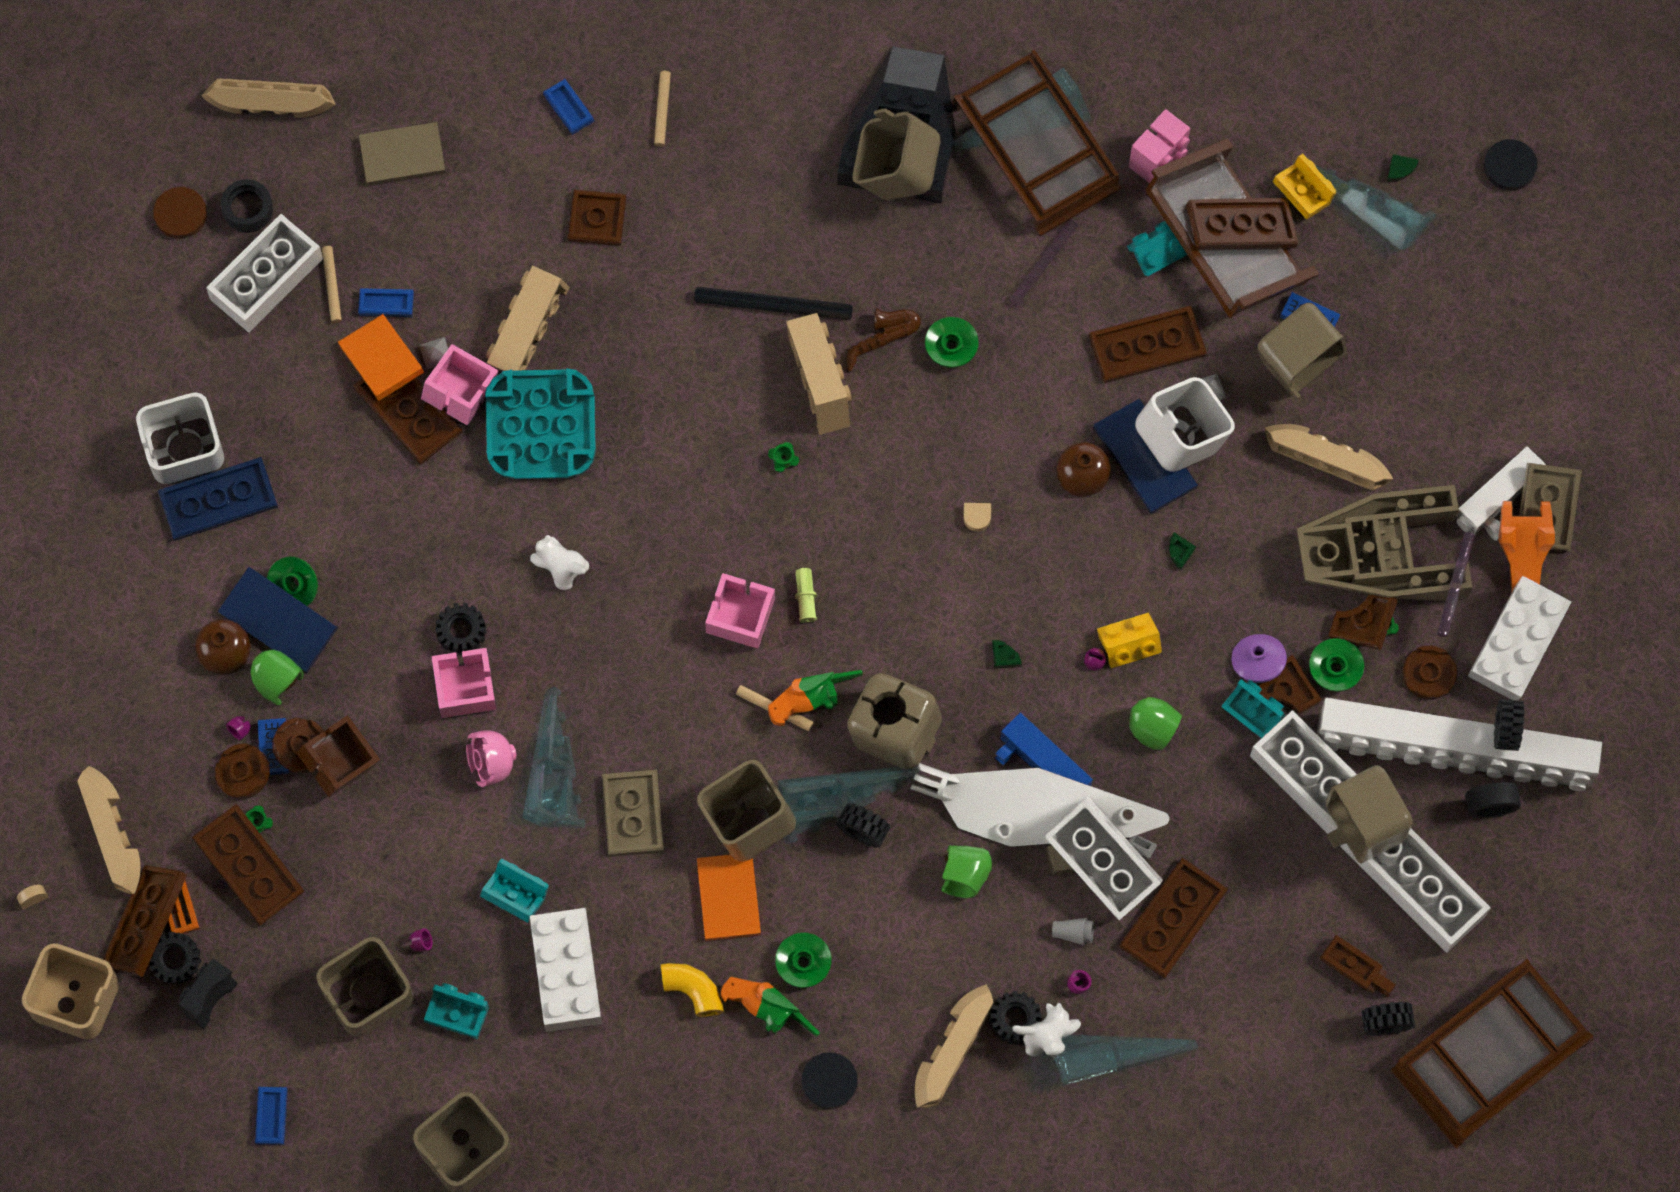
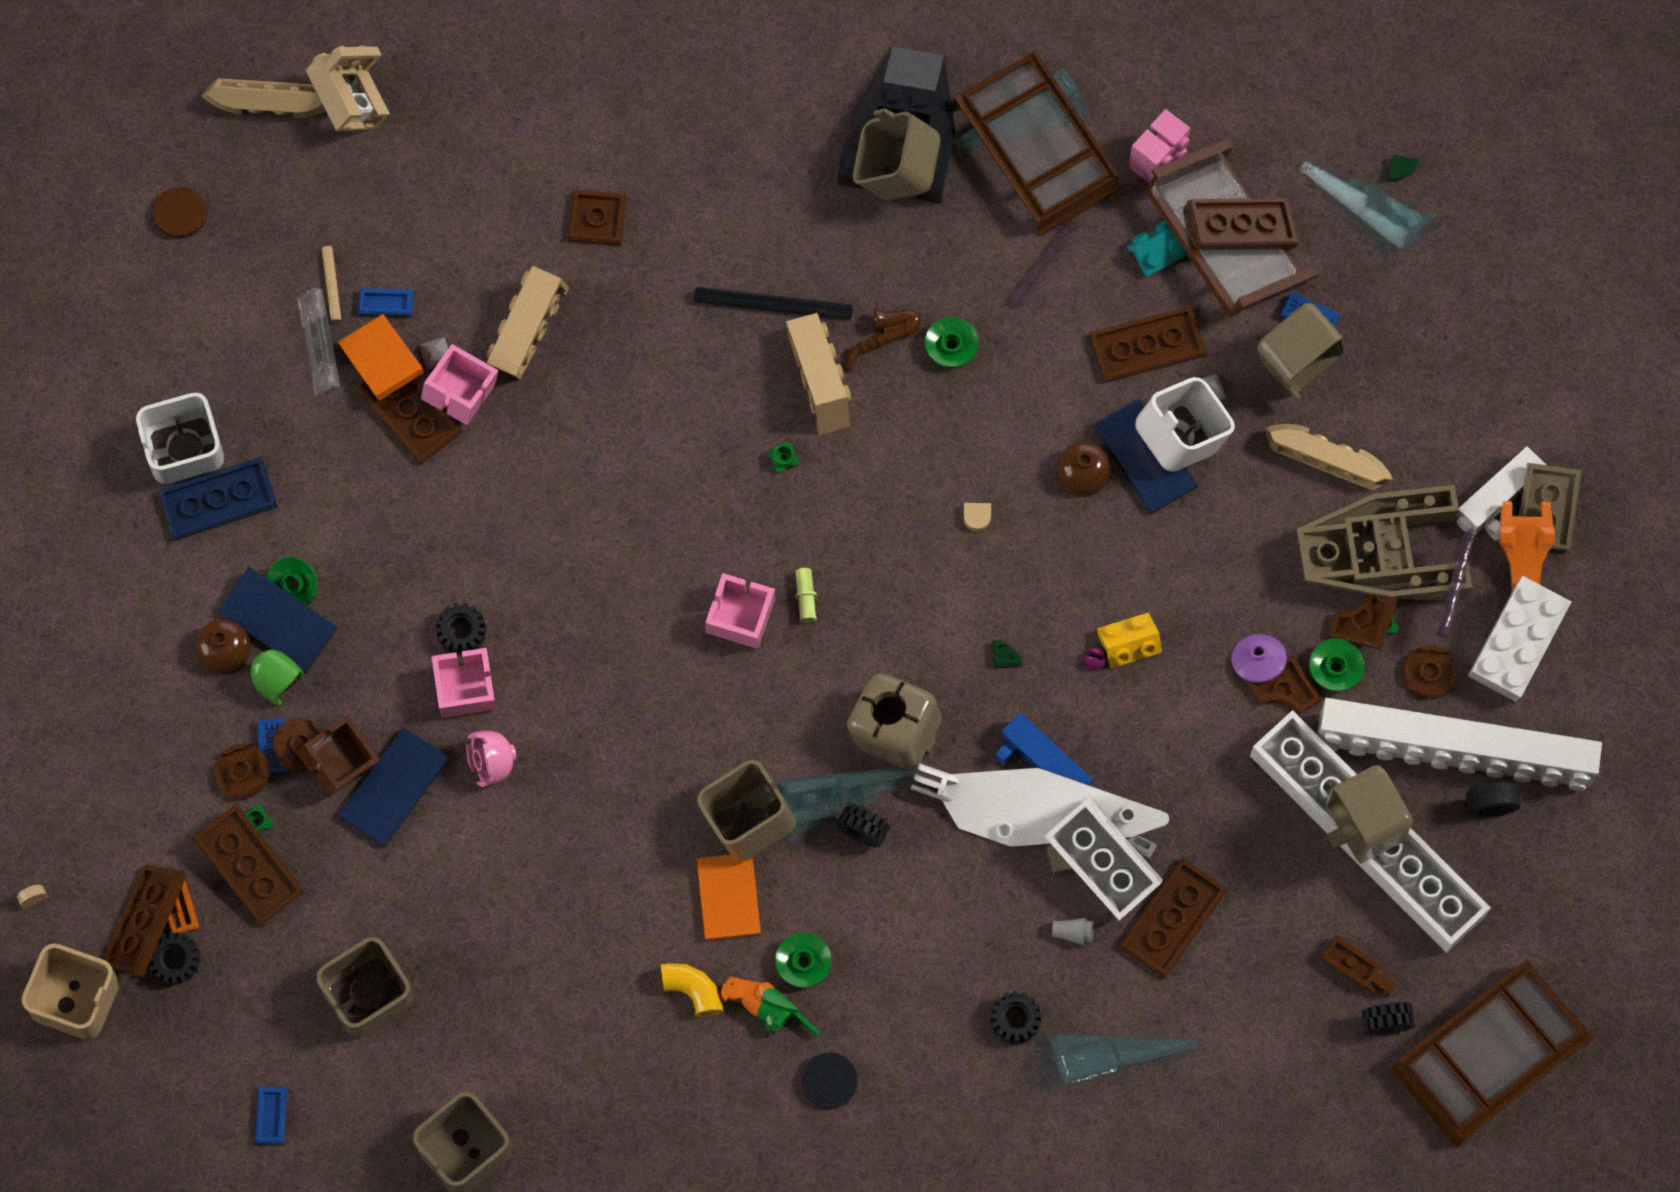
(121, 862): tan brick -> none
(212, 984): black brick -> none
(238, 727): magenta hinge -> none
(250, 224): black tyre -> none
(264, 273): white brick -> none
(318, 342): none -> clear plate
(348, 88): none -> tan brick
(394, 787): none -> dark blue tile
(402, 154): dark tan tile -> none
(421, 940): magenta hinge -> none
(457, 1010): teal bracket -> none
(515, 890): teal bracket -> none
(540, 424): teal tile -> none
(550, 789): clear light blue wedge -> none
(561, 562): white animal -> none
(565, 970): white brick -> none
(568, 106): blue tile -> none
(632, 812): dark tan tile -> none
(662, 107): tan bar -> none
(763, 702): tan bar -> none
(807, 695): animal -> none
(935, 1078): tan brick -> none
(965, 870): bright green piece -> none
(1048, 1033): white animal -> none
(1077, 976): magenta hinge -> none
(1153, 722): bright green piece -> none
(1180, 550): dark green tile -> none
(1253, 709): teal bracket -> none
(1305, 187): yellow bracket -> none
(1509, 724): black tyre -> none
(1510, 164): black tile -> none

